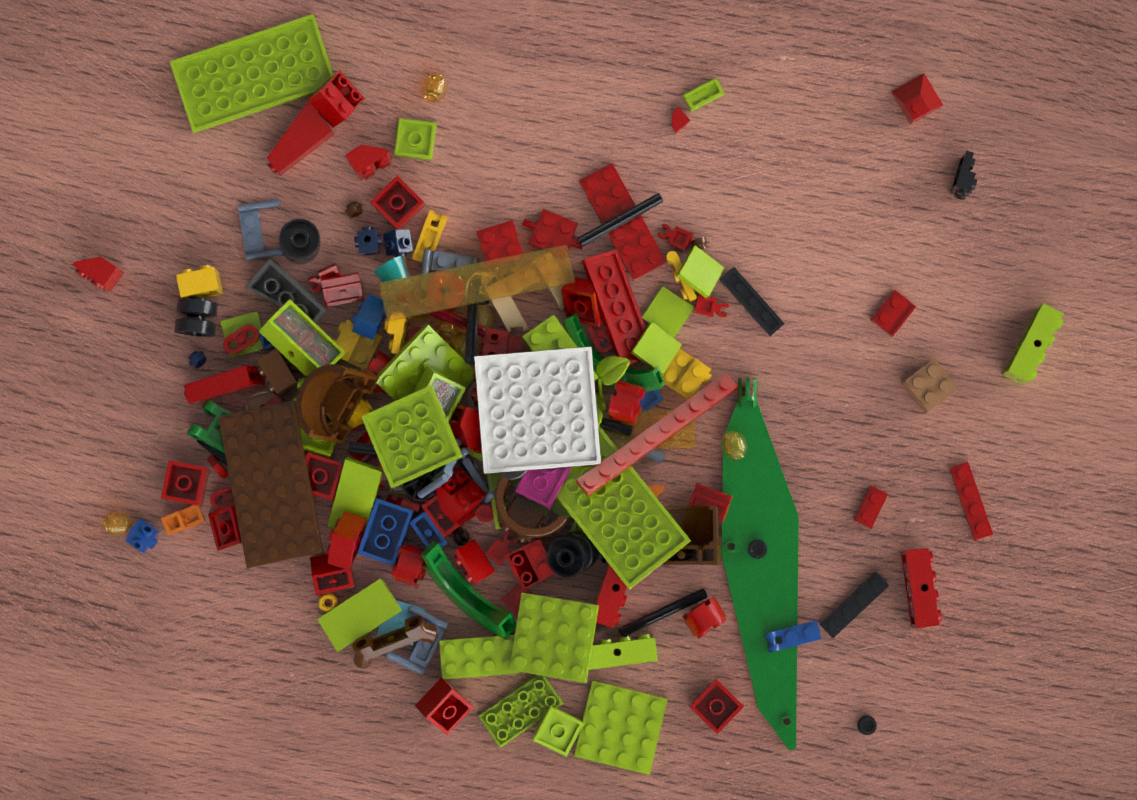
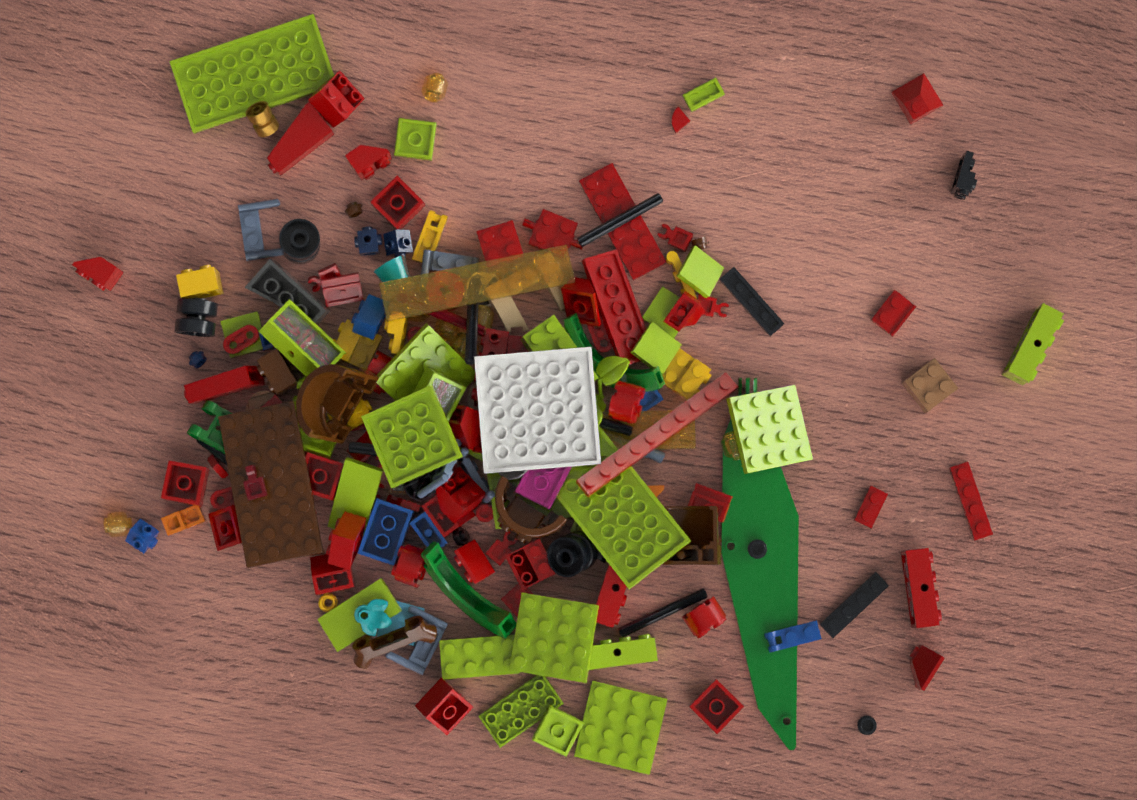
(254, 486): none -> dark red plate
(262, 119): none -> pearl gold wheel
(376, 616): none -> teal plate
(684, 312): none -> red slope
(769, 429): none -> plate
(924, 665): none -> red slope

